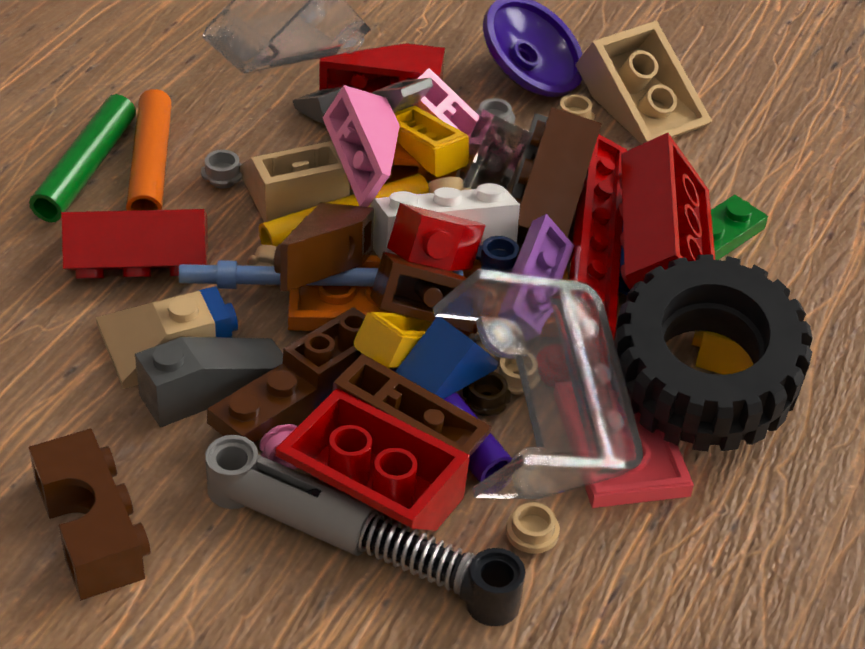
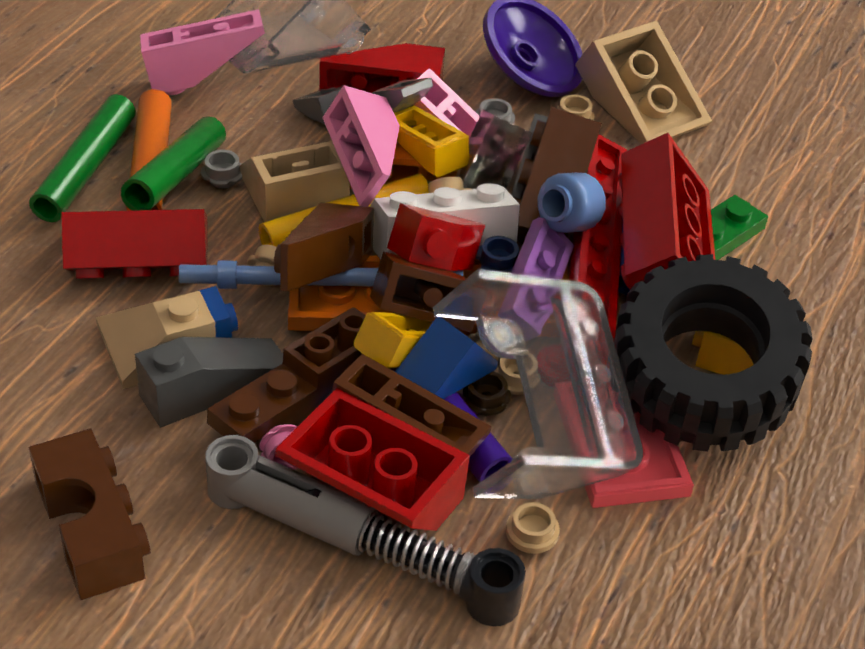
(173, 164): none -> green piece
(191, 52): none -> bright pink slope
(571, 202): none -> medium blue head

